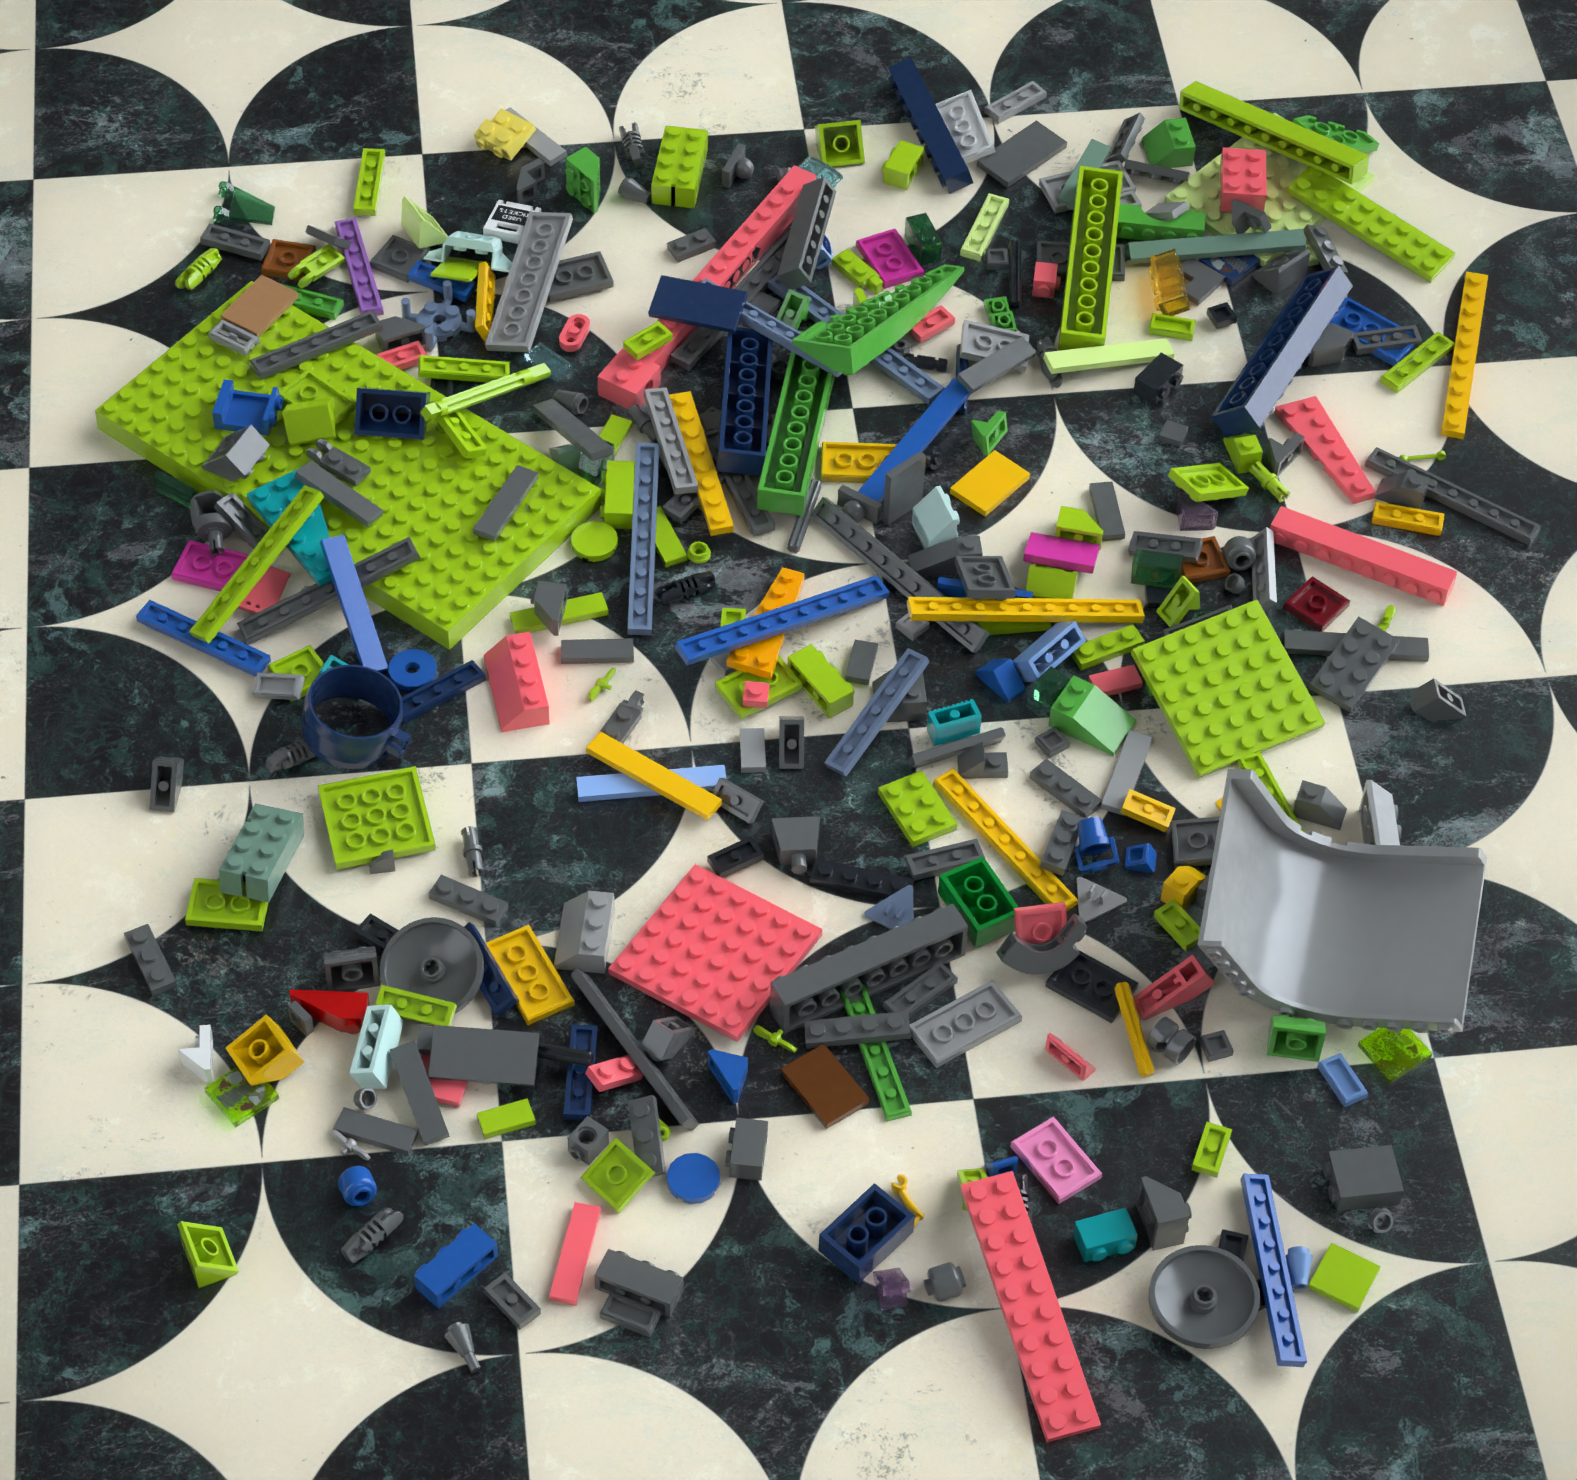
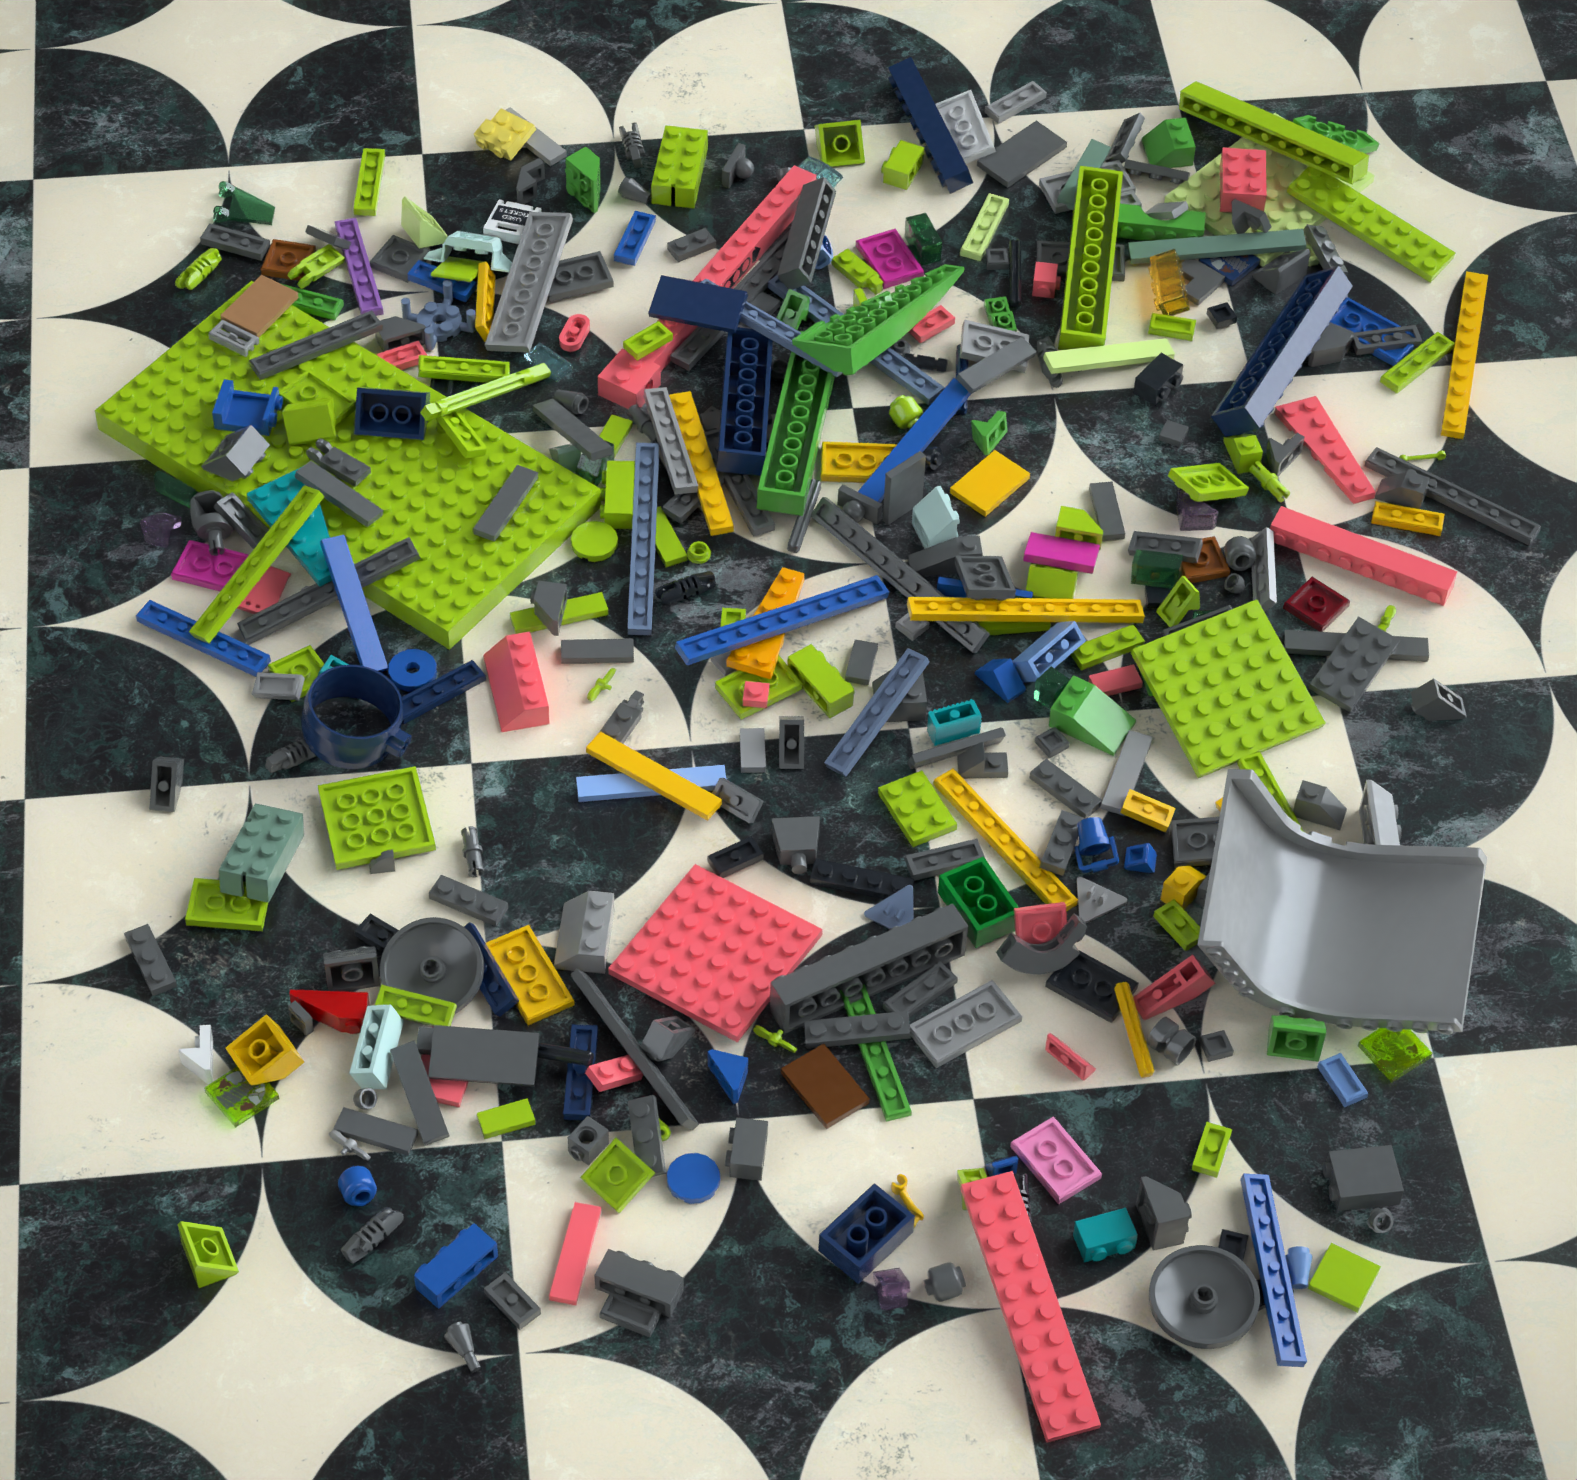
(158, 528): none -> clear purple slope
(634, 238): none -> blue plate
(905, 411): none -> lime head

